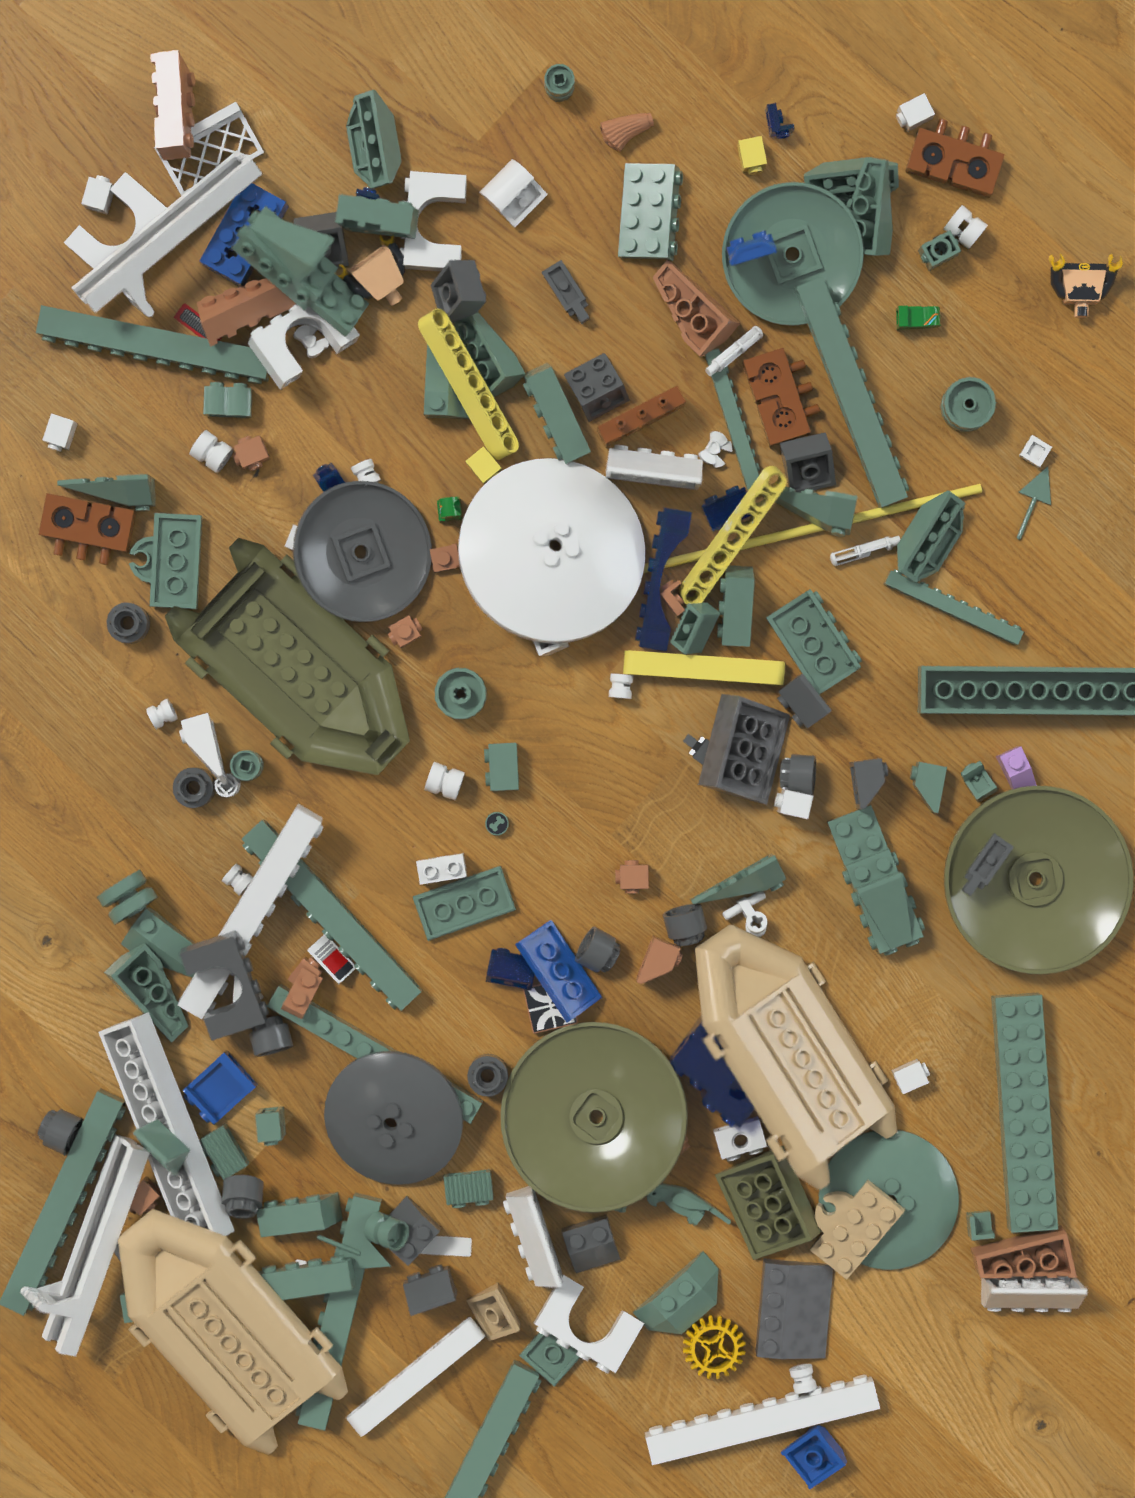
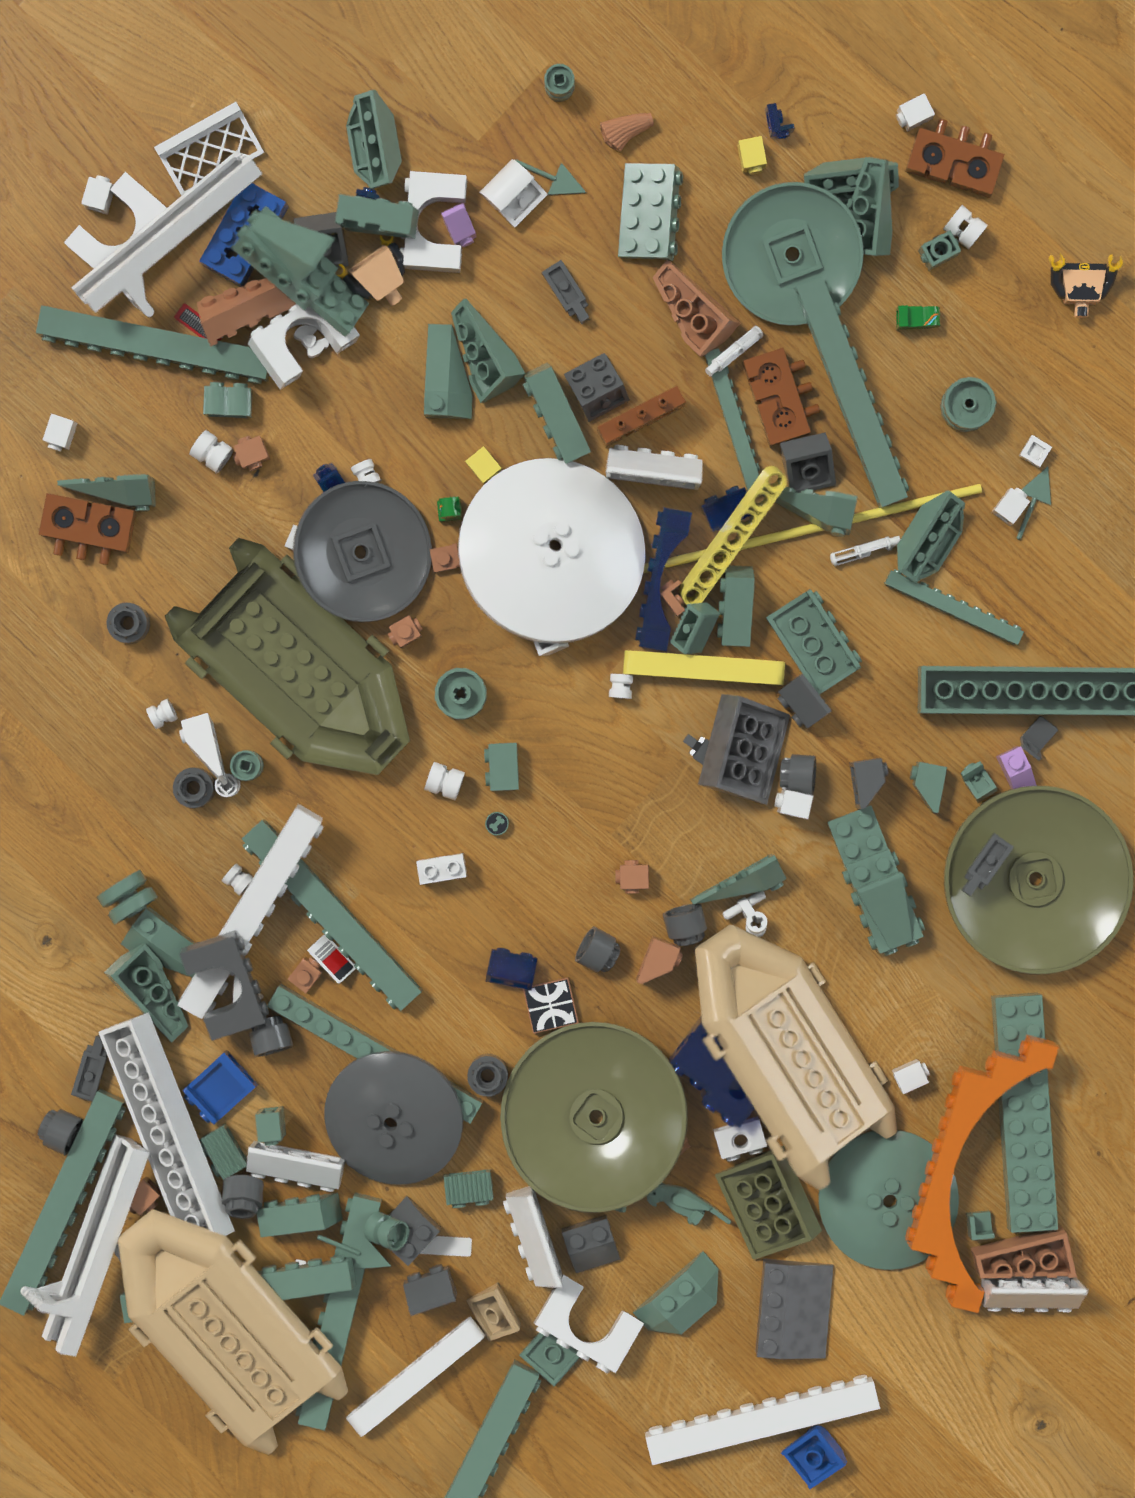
(90, 1071): none -> dark grey hinge
(163, 1145): sand green slope -> none
(171, 560): sand green plate -> none
(173, 105): wedge -> none
(295, 1165): none -> white slope
(301, 993): nougat plate -> none
(459, 225): none -> lavender slope
(459, 289): dark grey slope -> none
(464, 903): sand green tile -> none
(468, 384): light yellow beam -> none
(558, 972): blue tile -> none
(562, 183): none -> sand green piece
(717, 442): white piece -> none
(721, 1352): yellow gear -> none
(757, 247): blue slope -> none
(803, 1378): white wheel -> none
(854, 1226): tan plate -> none
(970, 1097): none -> orange arch
(1011, 505): none -> white brick
(1037, 736): none -> dark grey bracket

